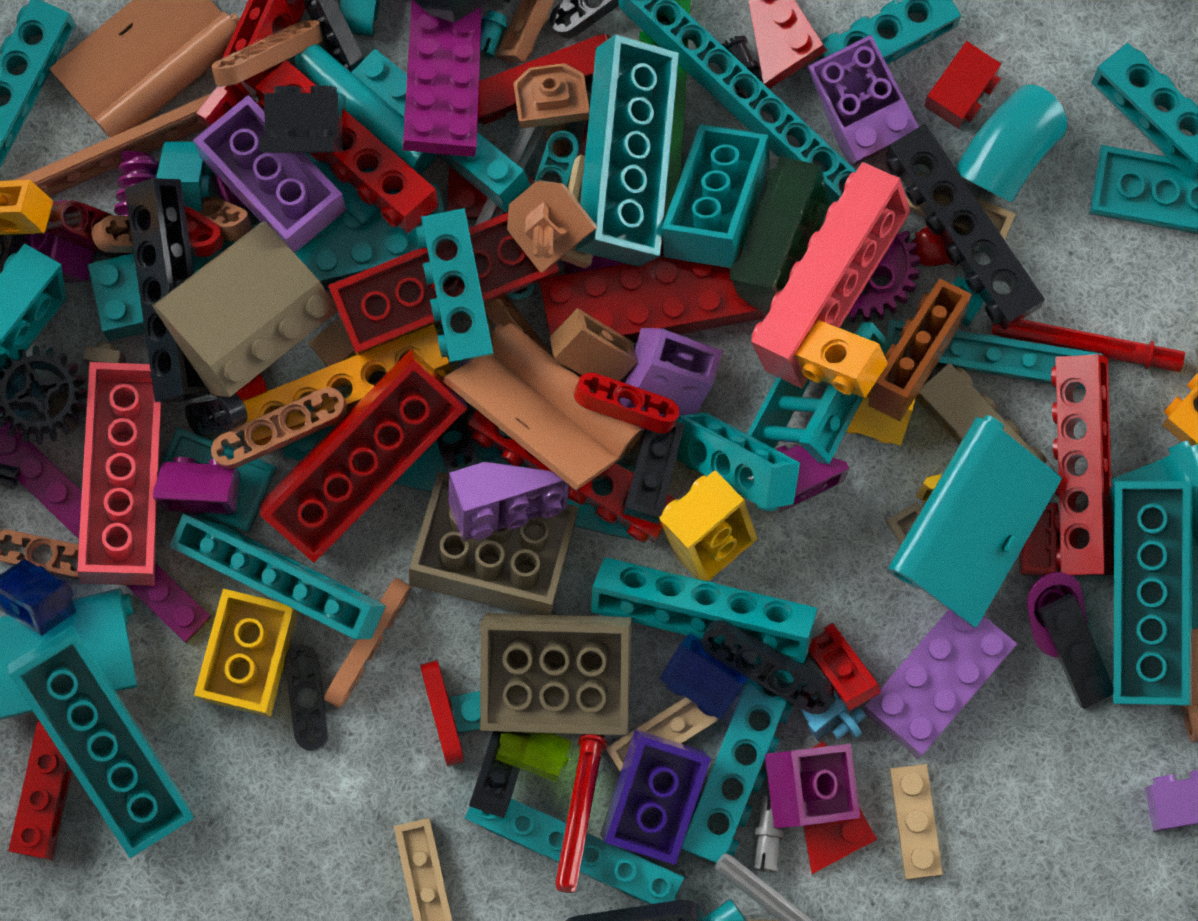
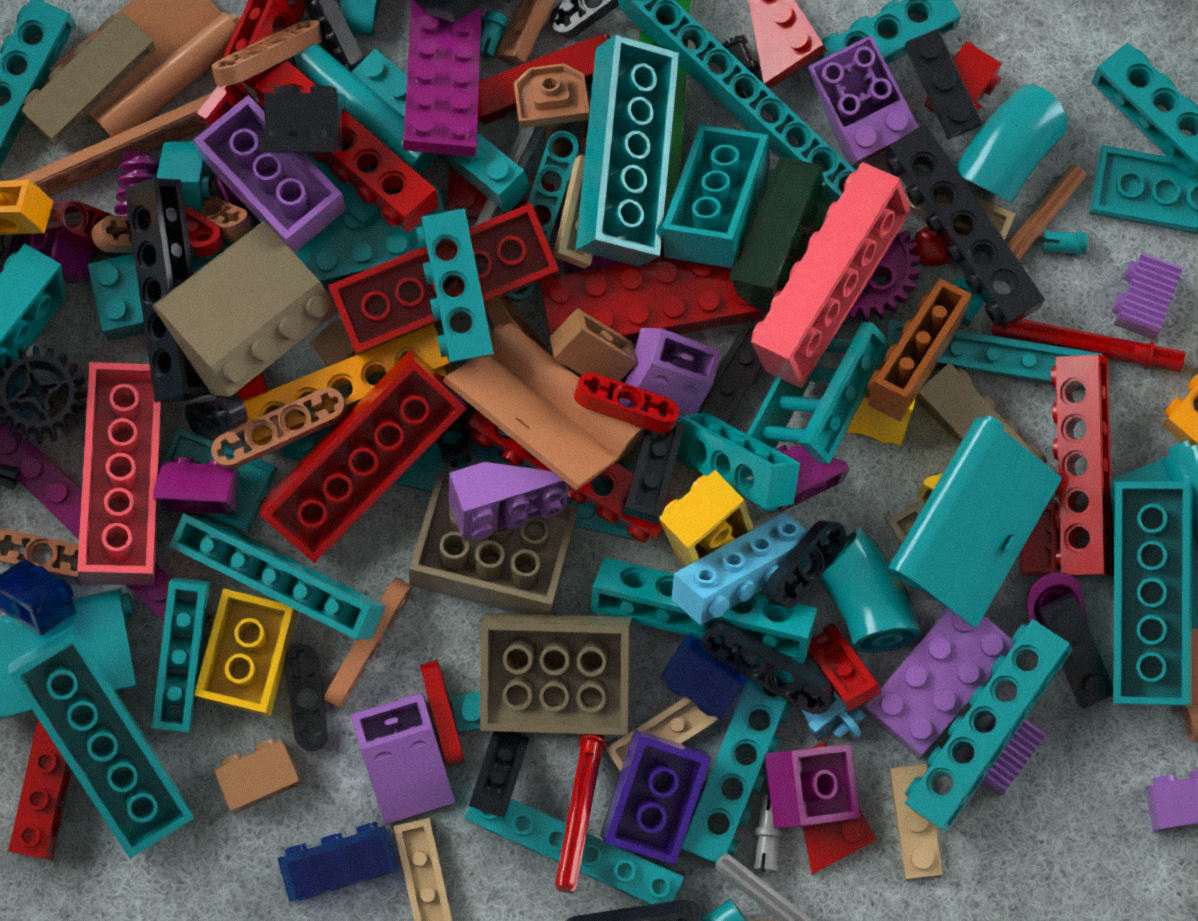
(87, 78): none -> dark tan brick
(103, 353): dark tan plate -> none
(181, 654): none -> teal brick
(258, 775): none -> medium nougat brick
(337, 862): none -> clear blue brick
(403, 758): none -> medium lavender slope
(535, 752): clear neon green piece -> none
(547, 222): nougat piece -> none
(733, 376): none -> black plate
(736, 569): none -> medium azure brick
(791, 567): none -> black beam
(860, 359): light orange brick -> none
(869, 597): none -> teal brick
(943, 84): none -> black plate
(1009, 716): none -> teal brick
(1012, 758): none -> medium lavender brick
(1046, 210): none -> nougat axle
(1067, 243): none -> teal pin
(1146, 296): none -> medium lavender brick

